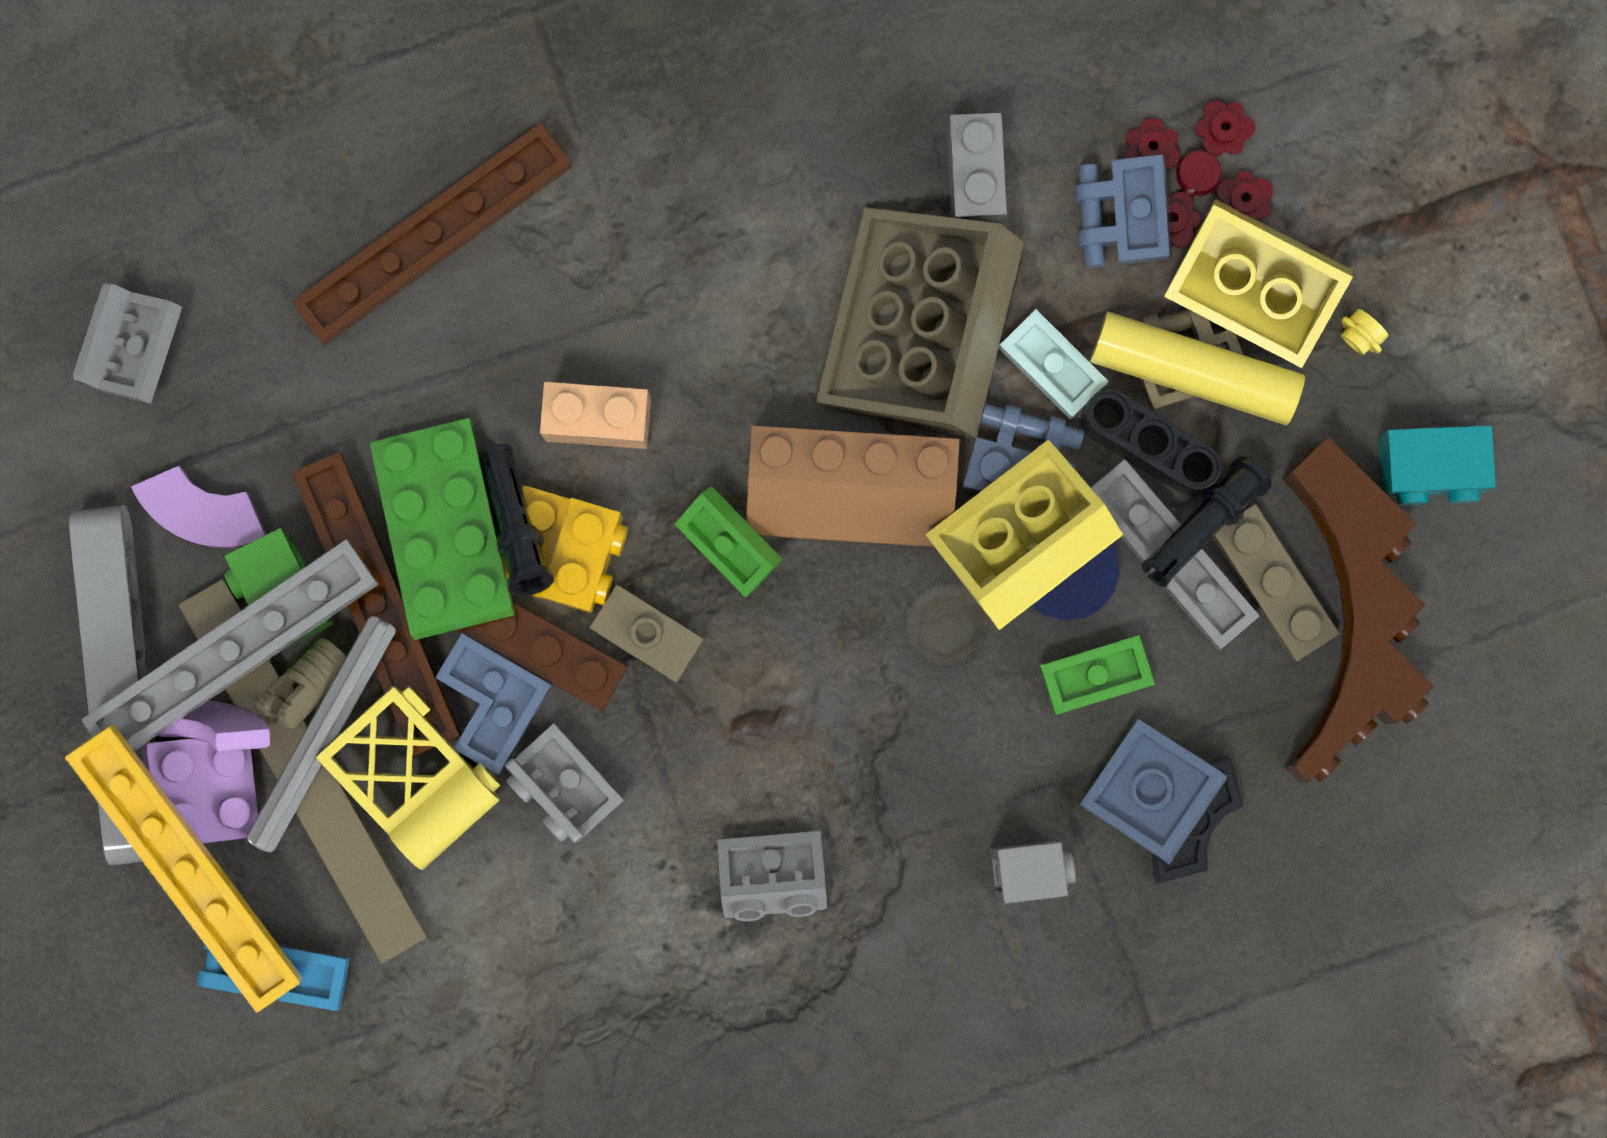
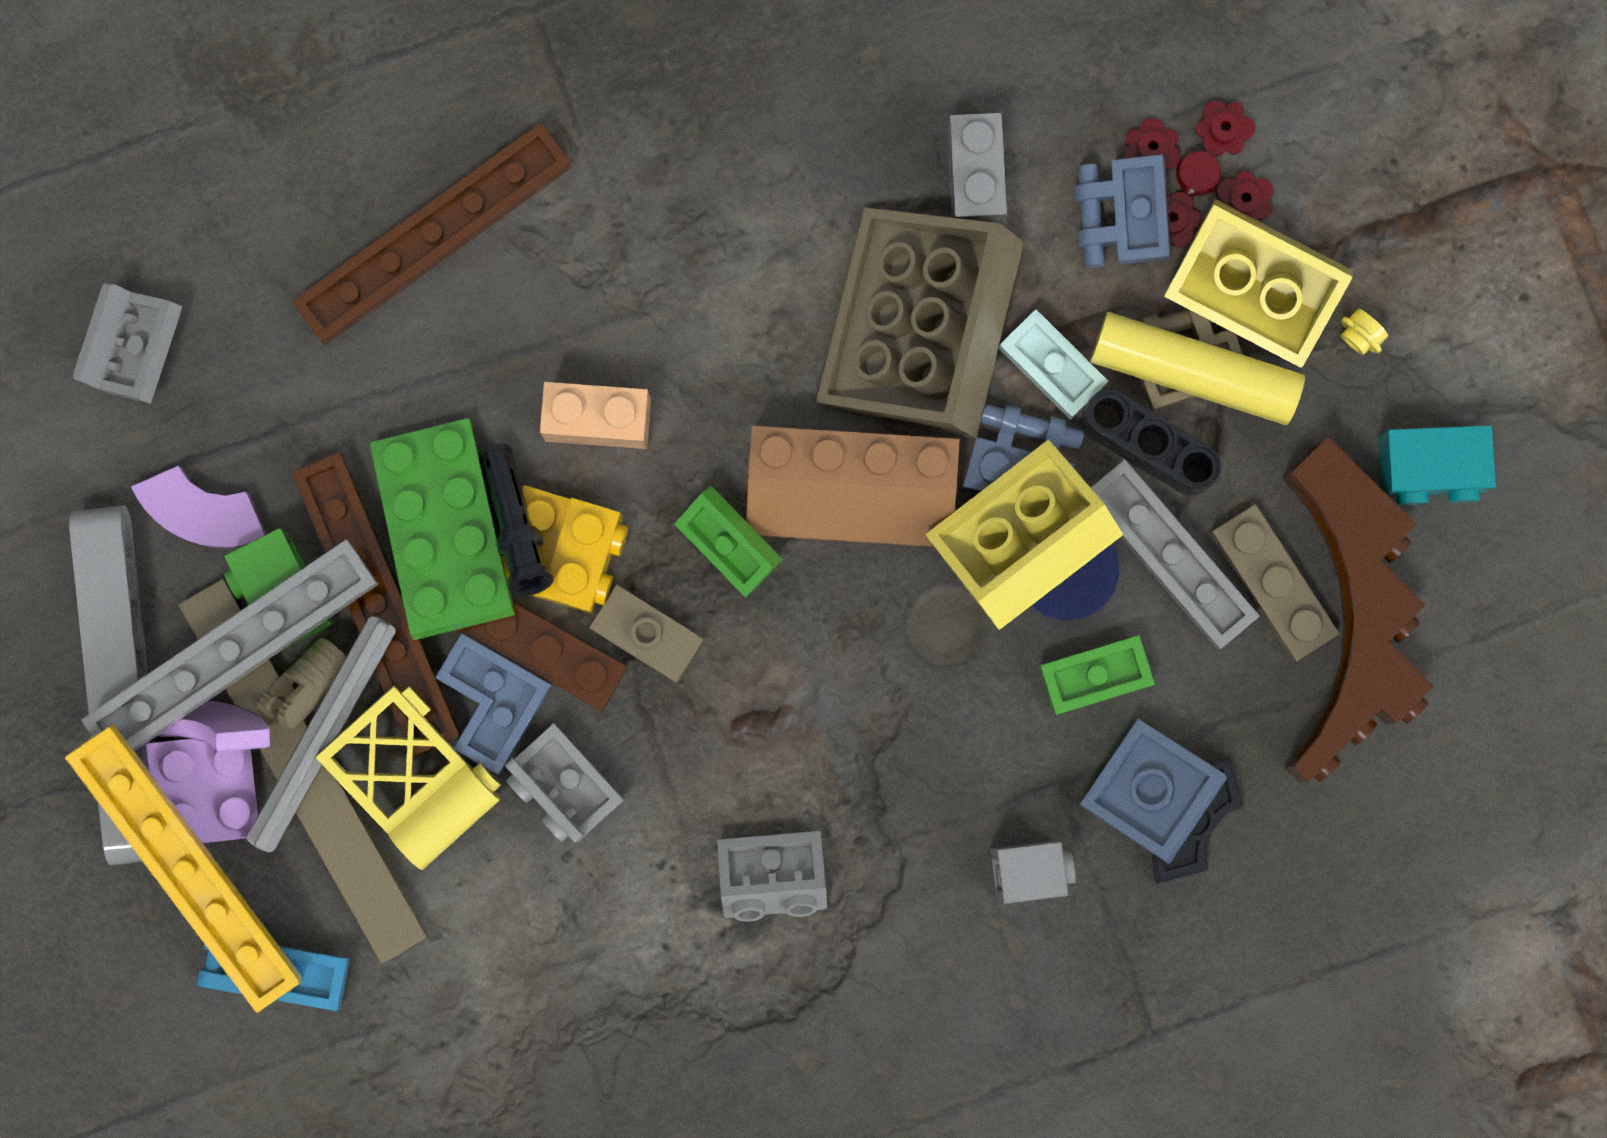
(1220, 506): black pin -> none

